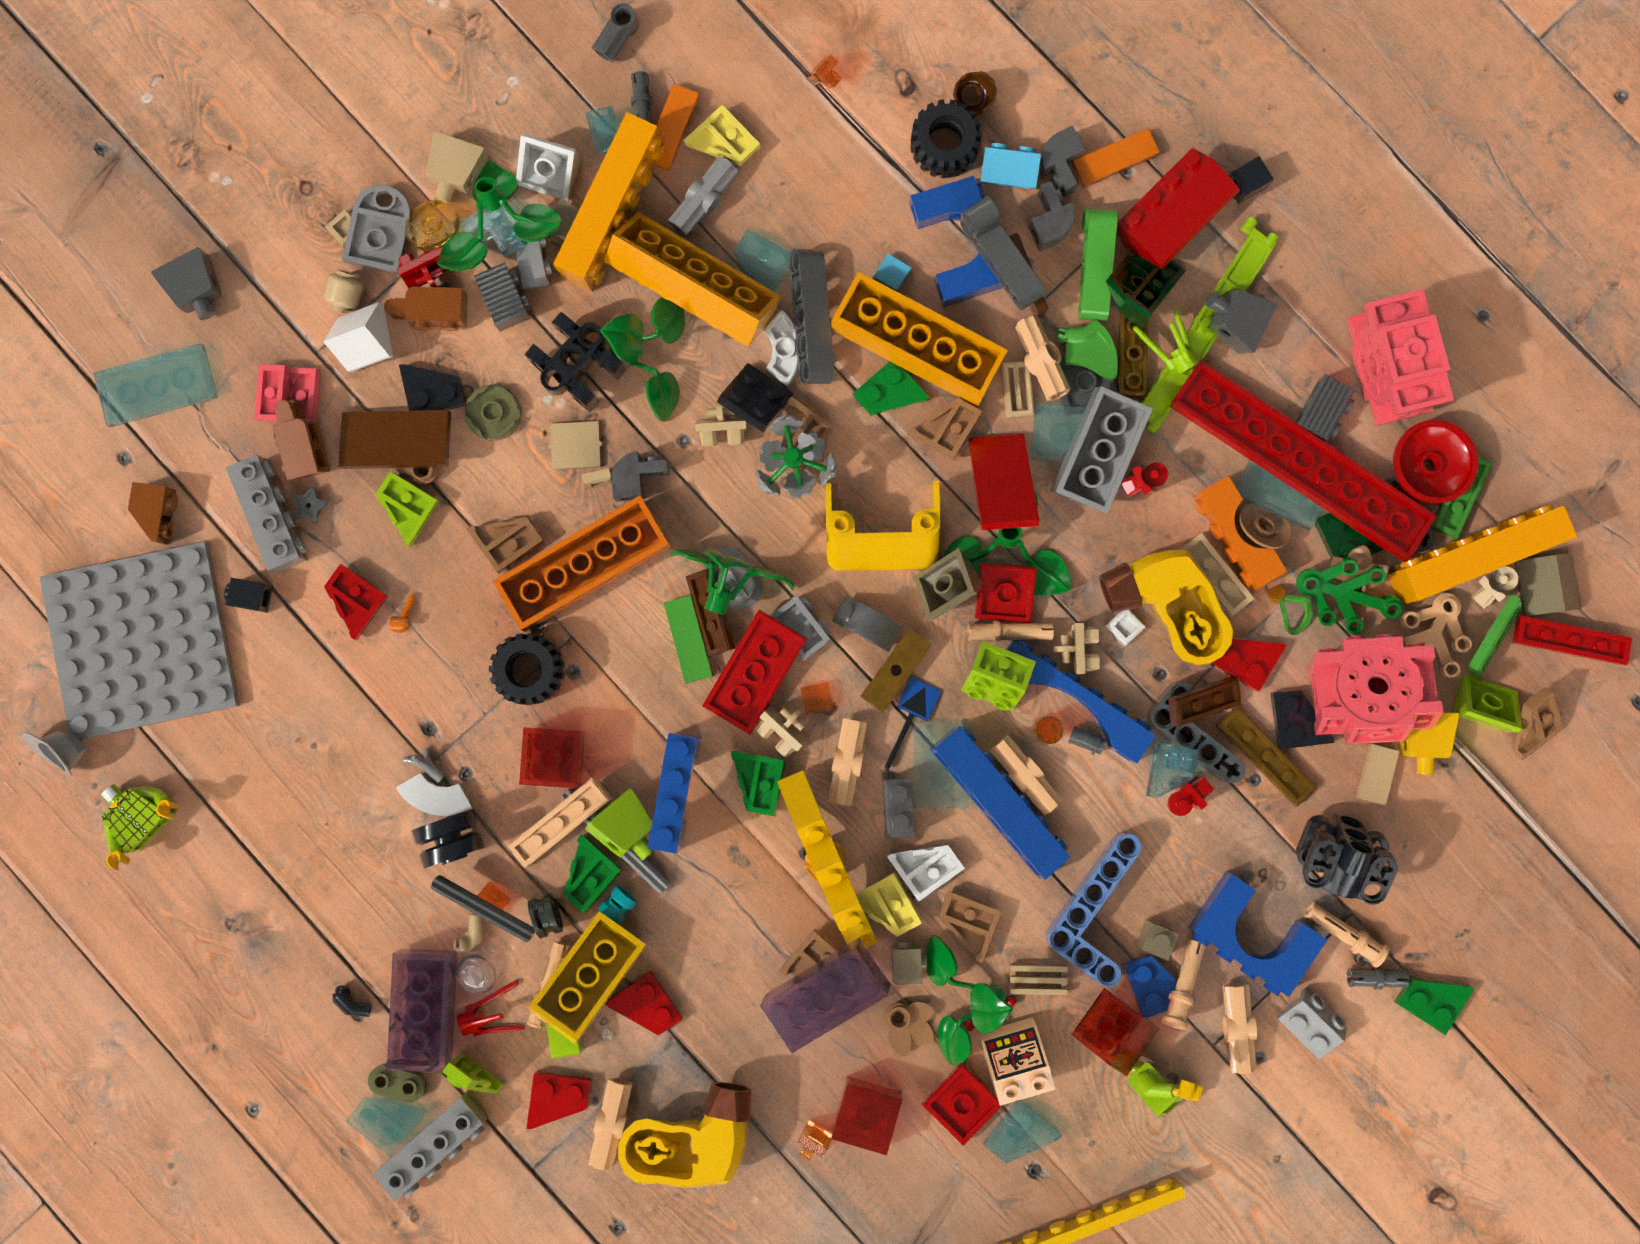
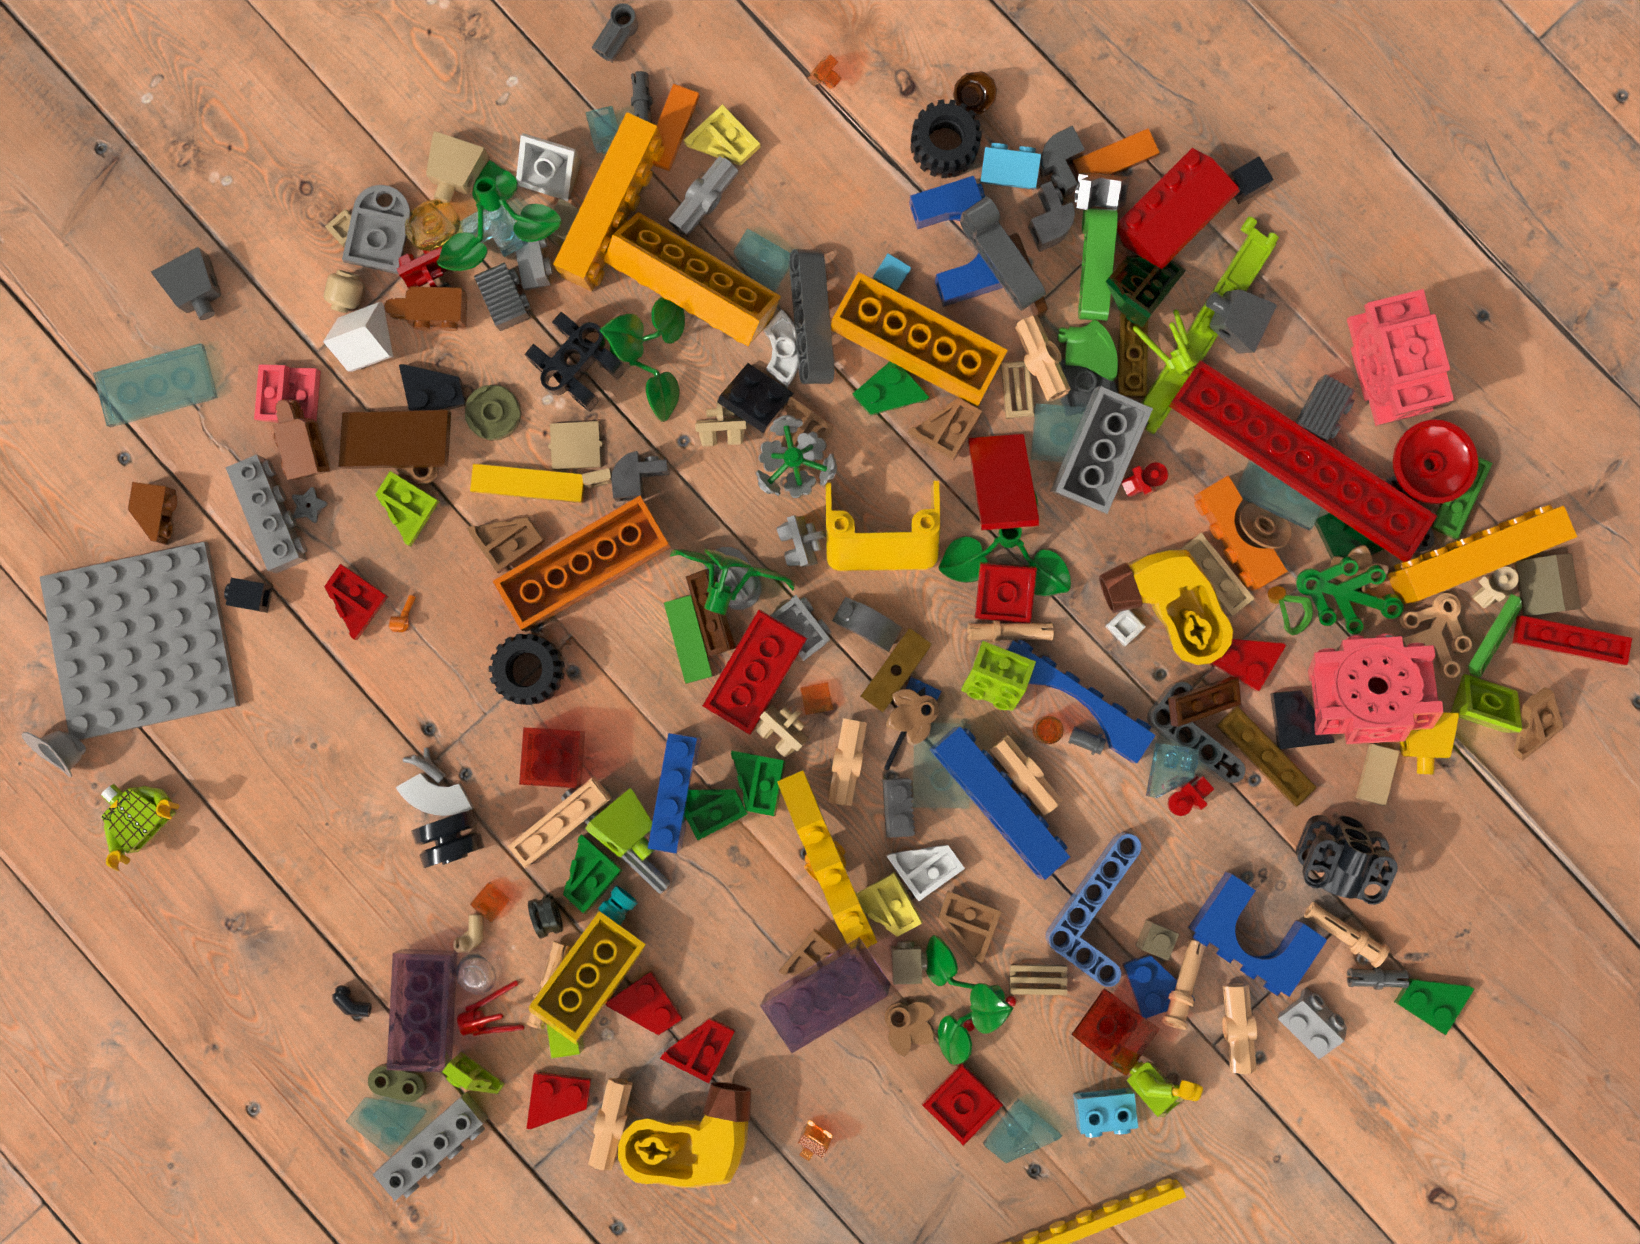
(482, 908): dark grey axle -> none
(527, 483): none -> yellow tile
(700, 1049): none -> red wing
(712, 810): none -> green wing
(805, 541): none -> light grey hips
(866, 1115): clear red brick -> none
(909, 715): none -> medium nougat plate
(947, 584): dark tan slope -> none
(1017, 1061): light nougat piece -> none
(1080, 661): tan hips -> none
(1101, 191): none -> flat silver brick
(1105, 1112): none -> medium azure brick

